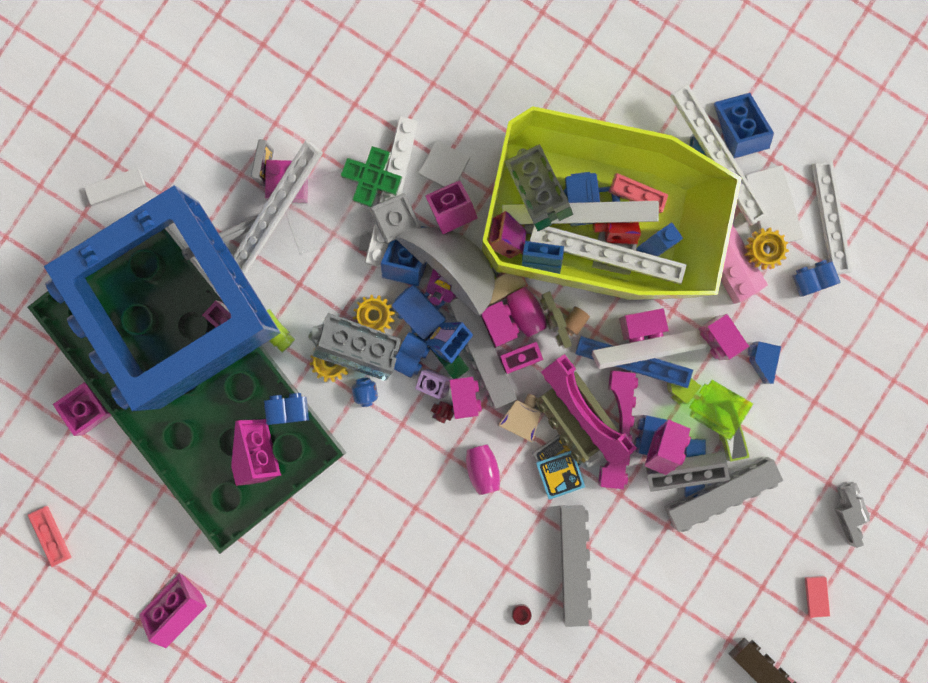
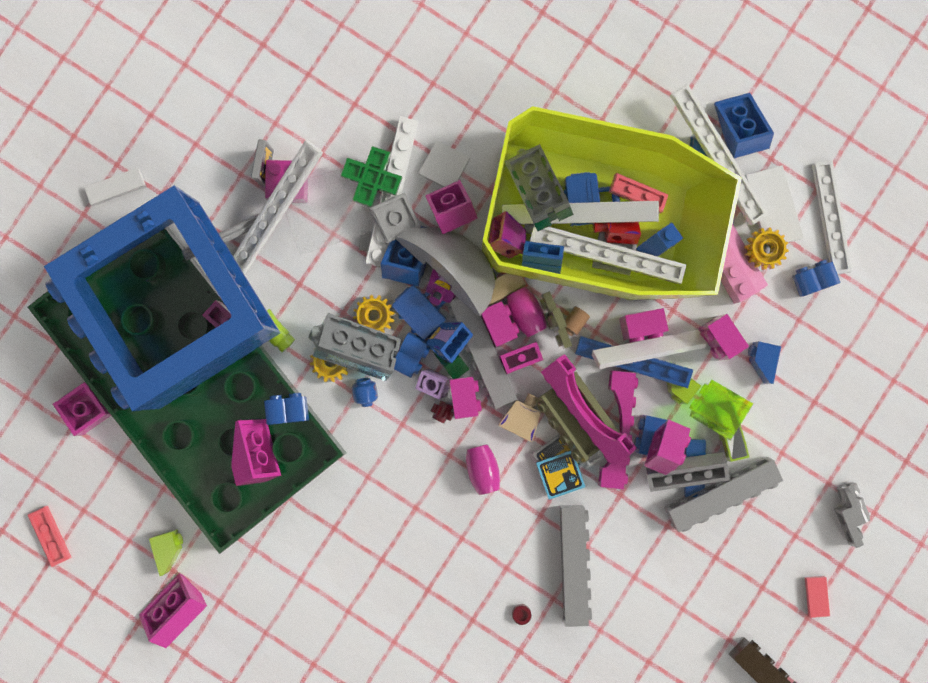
(166, 550): none -> lime slope

